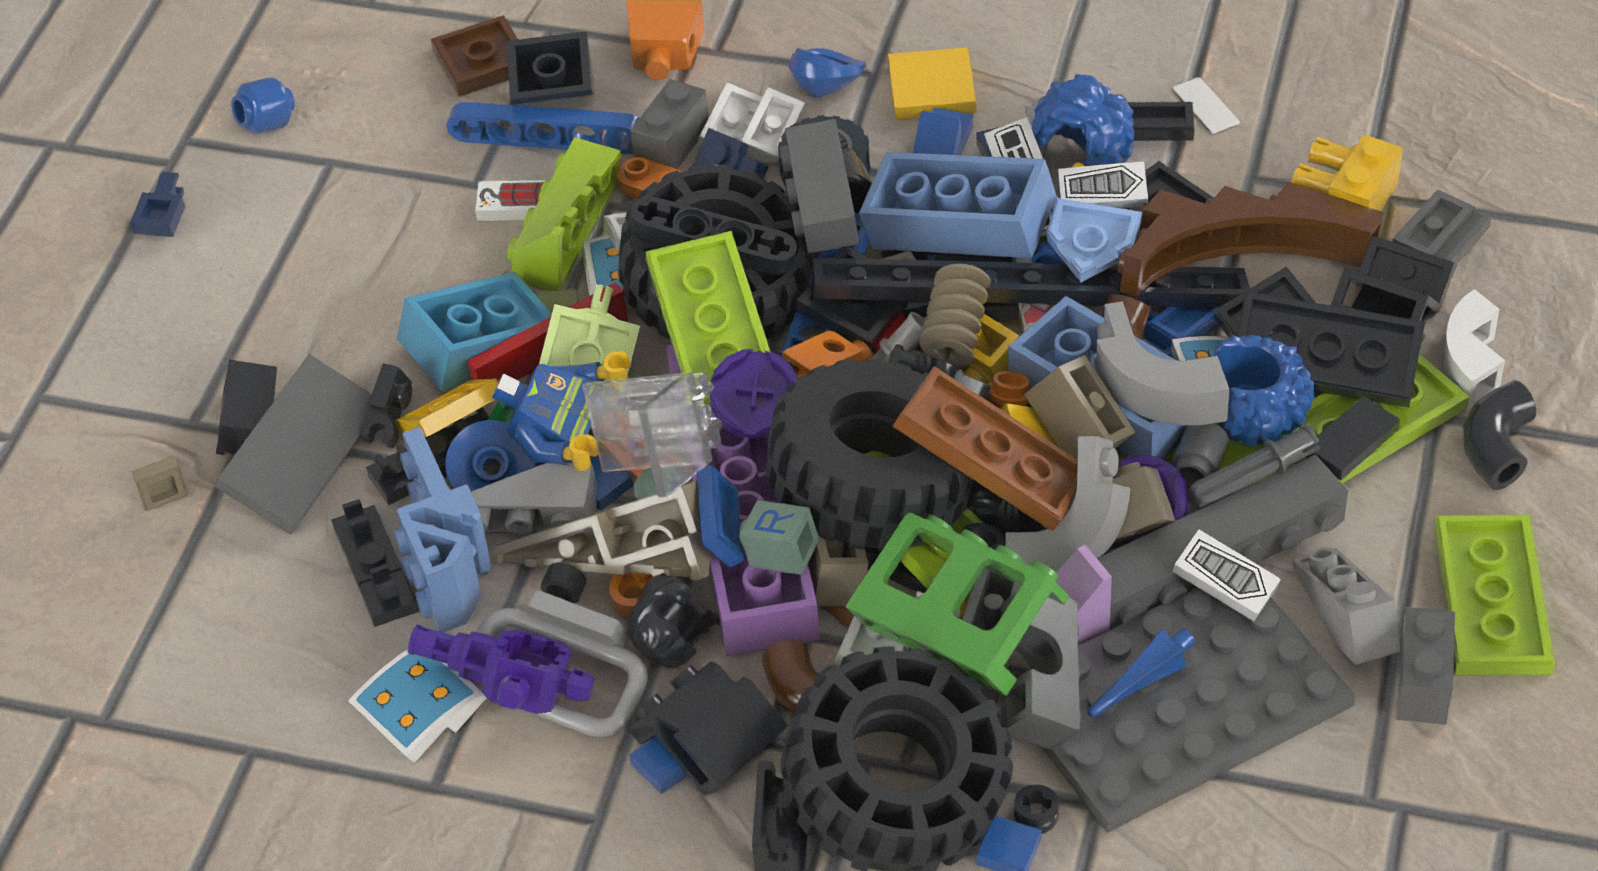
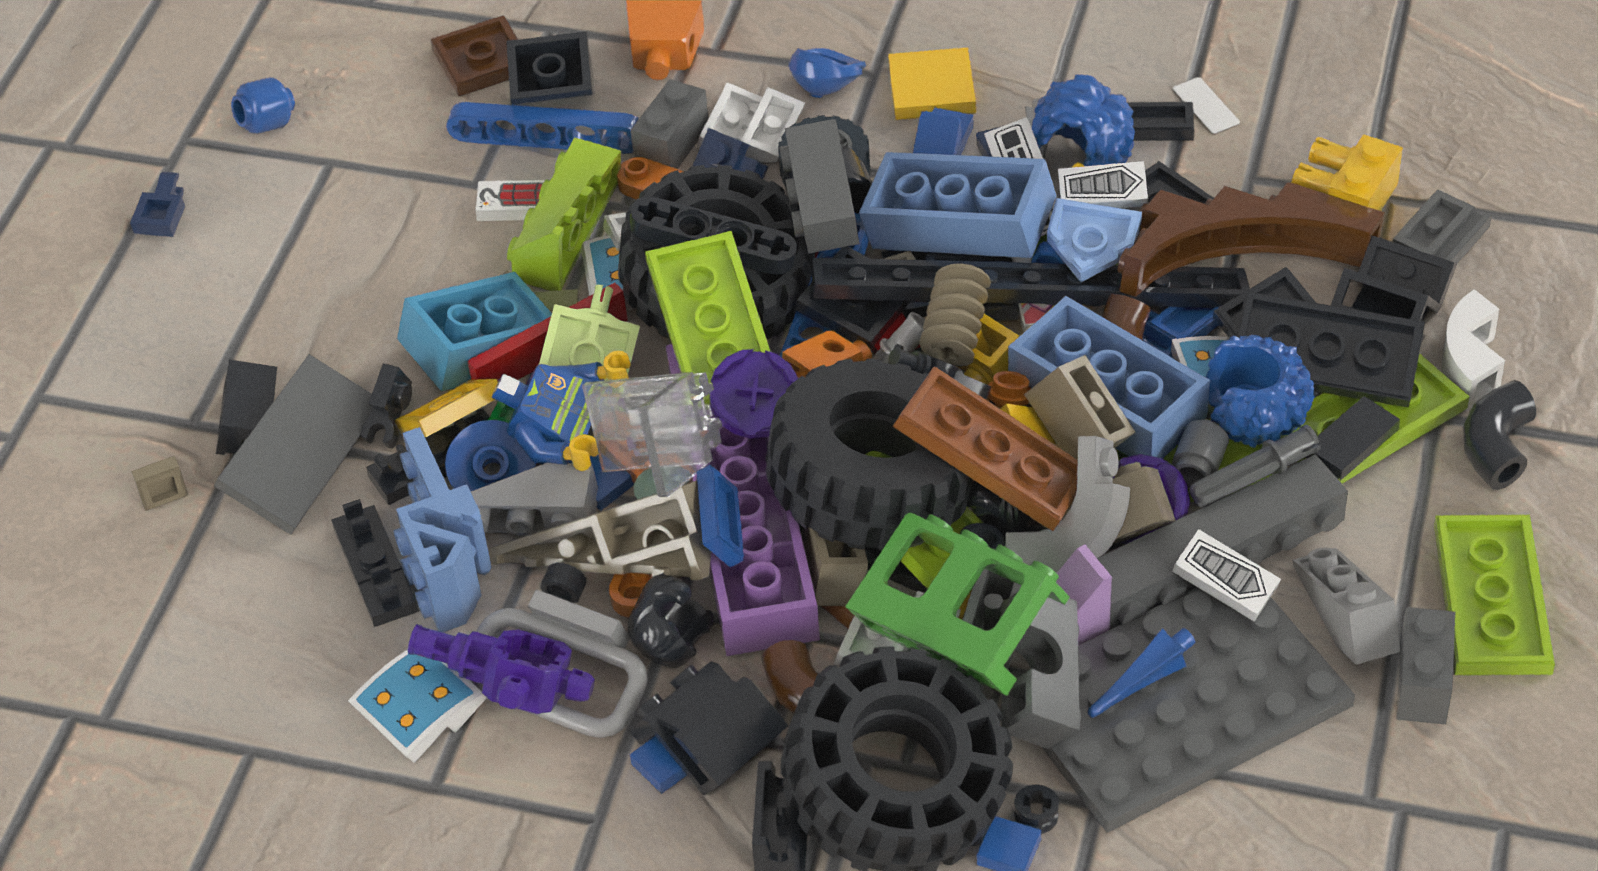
(779, 537): sand green brick -> none
(1154, 386): light grey arch -> none

